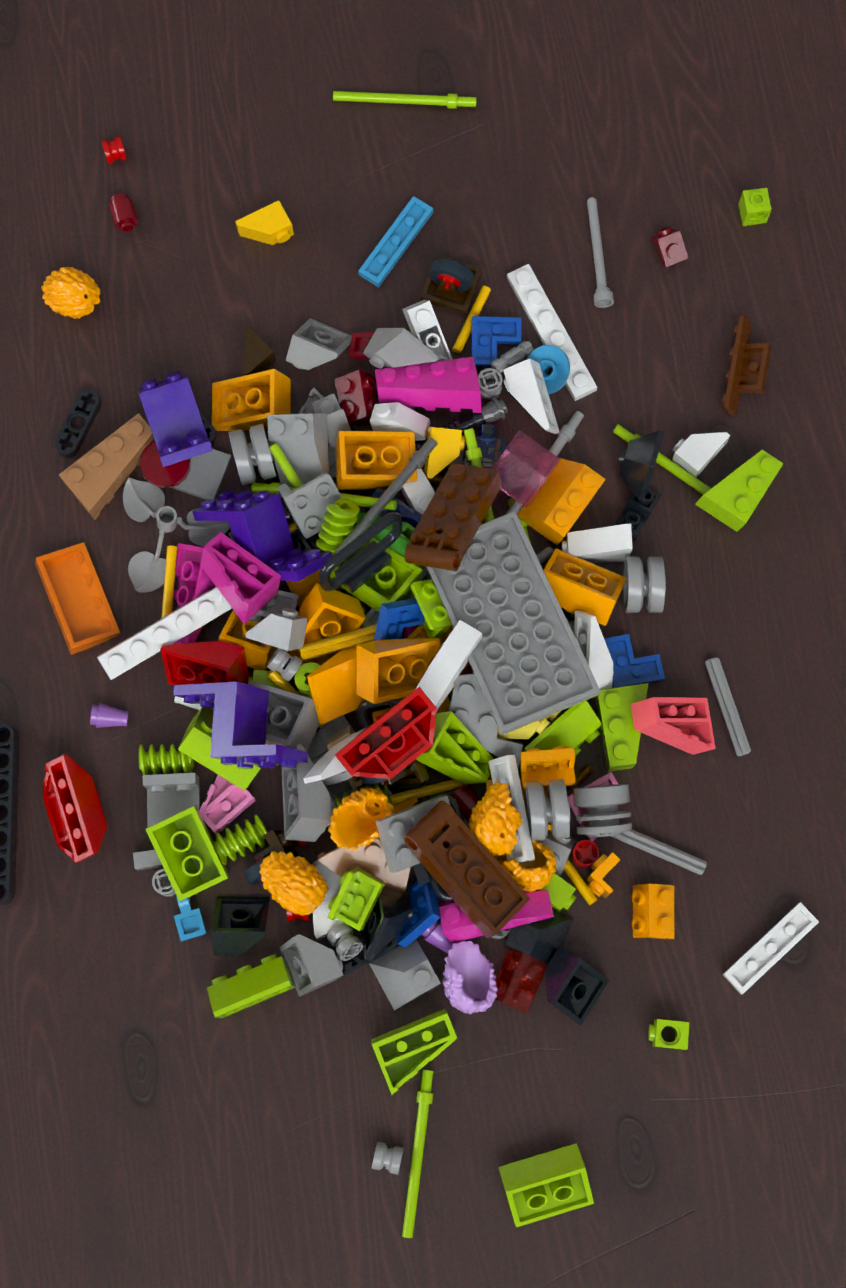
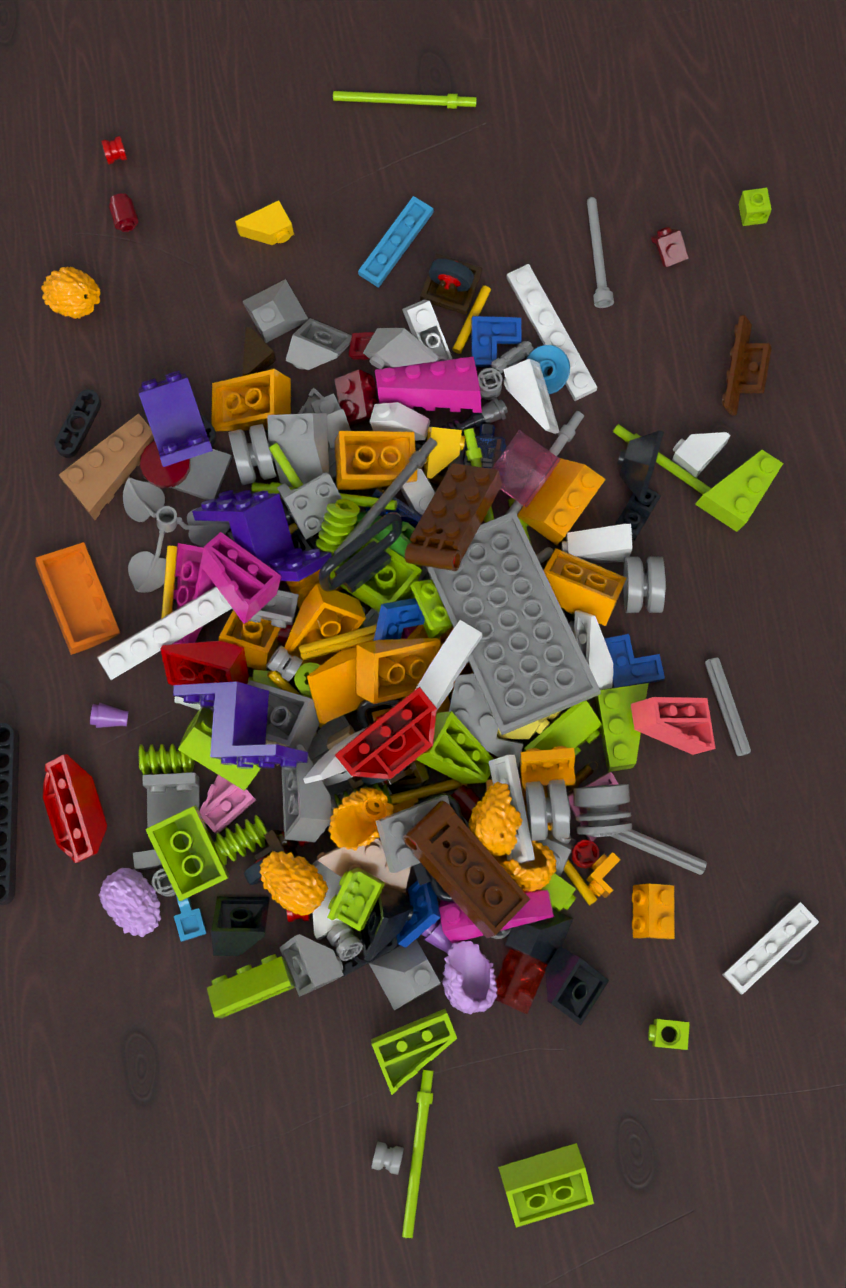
(131, 901): none -> lavender piece
(275, 311): none -> light grey slope
(281, 630): slope -> none

